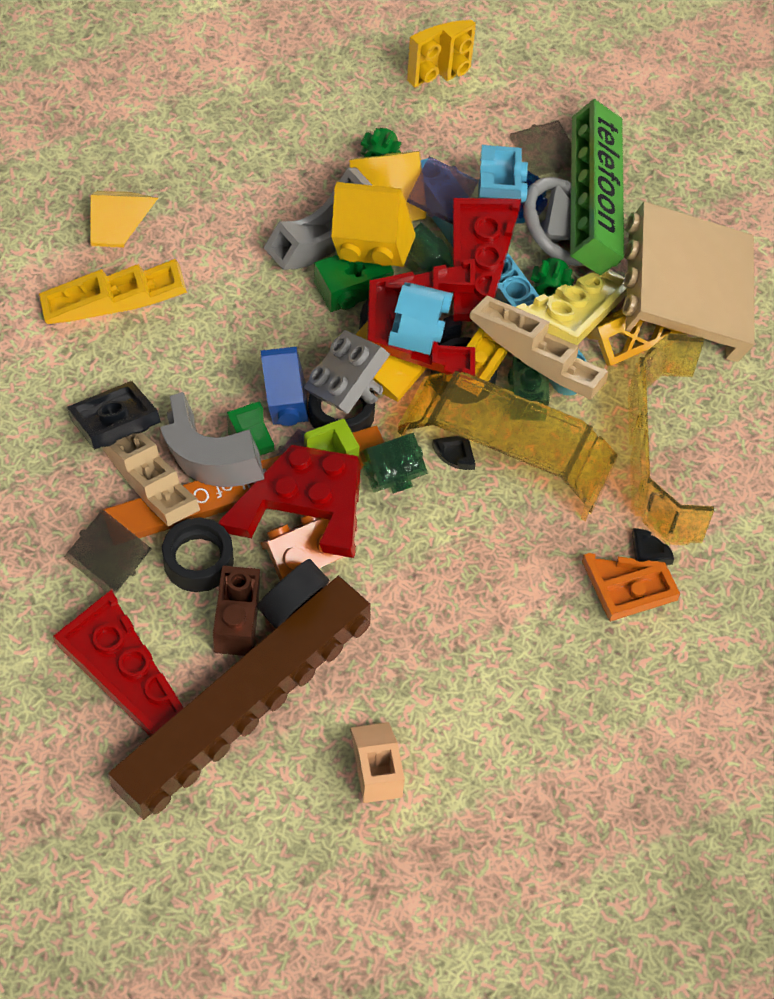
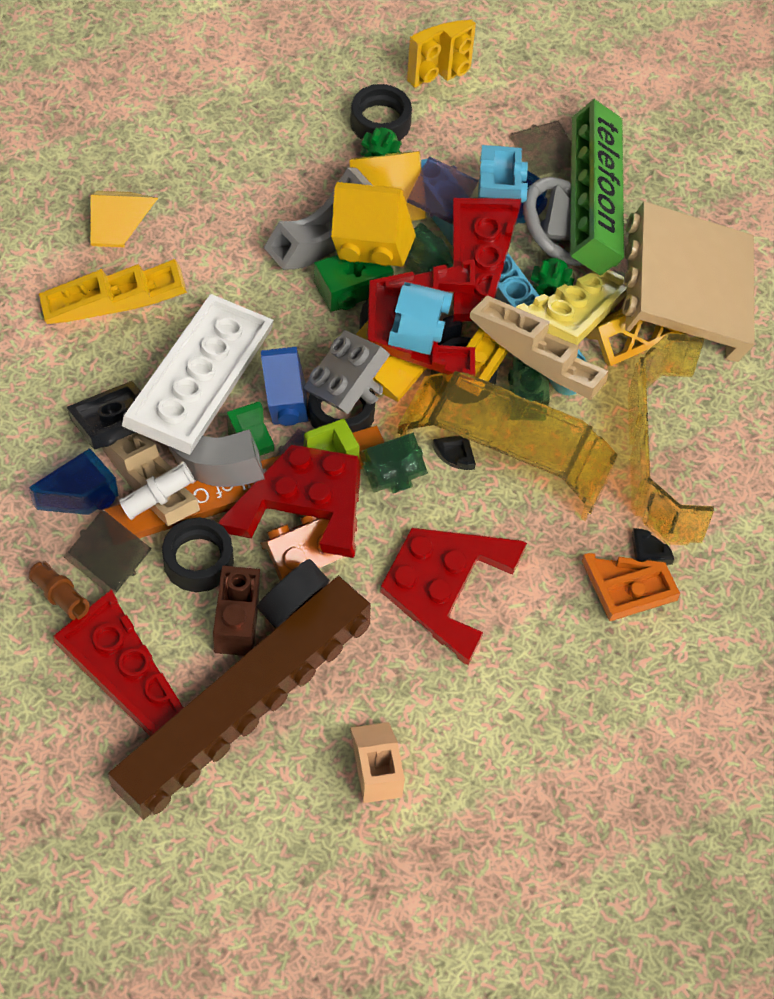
(59, 590): none -> dark orange pin
(76, 487): none -> clear blue slope
(156, 490): none -> white pin
(198, 374): none -> white plate
(381, 96): none -> black tyre
(432, 575): none -> red wing

